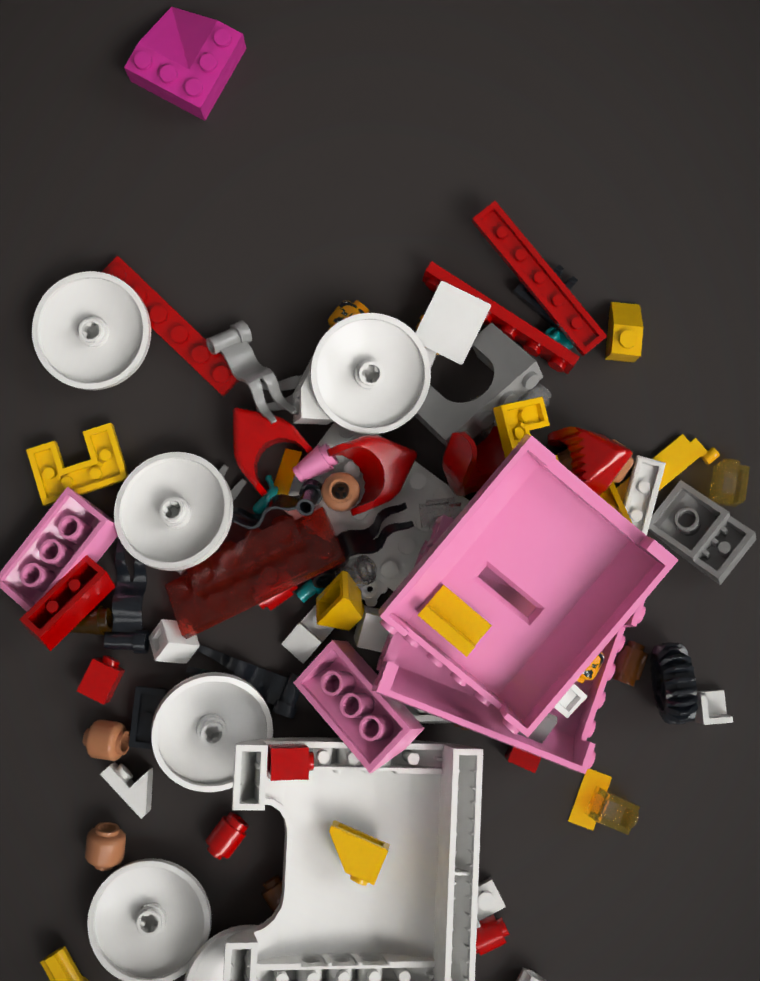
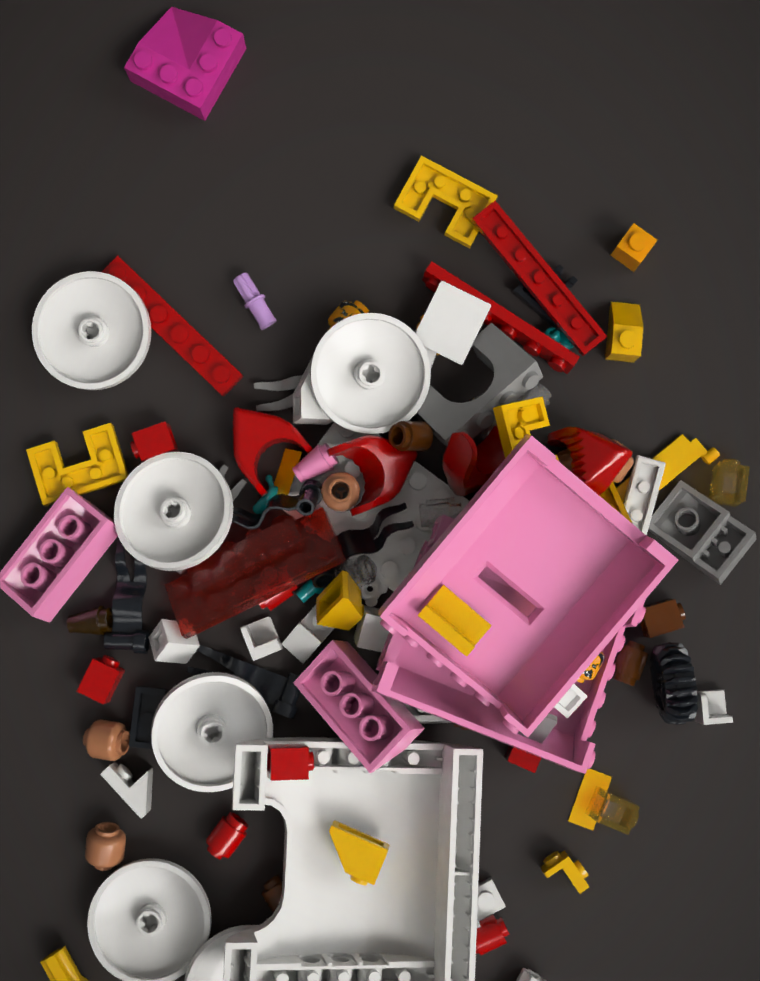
(68, 602): red brick -> none
(153, 441): none -> red brick
(246, 368): light grey flag -> none
(254, 300): none -> lavender axle
(261, 638): none -> white panel
(411, 436): none -> reddish brown brick
(435, 181): none -> yellow plate
(574, 871): none -> yellow bracket
(633, 247): none -> light orange brick
(662, 618): none -> reddish brown brick

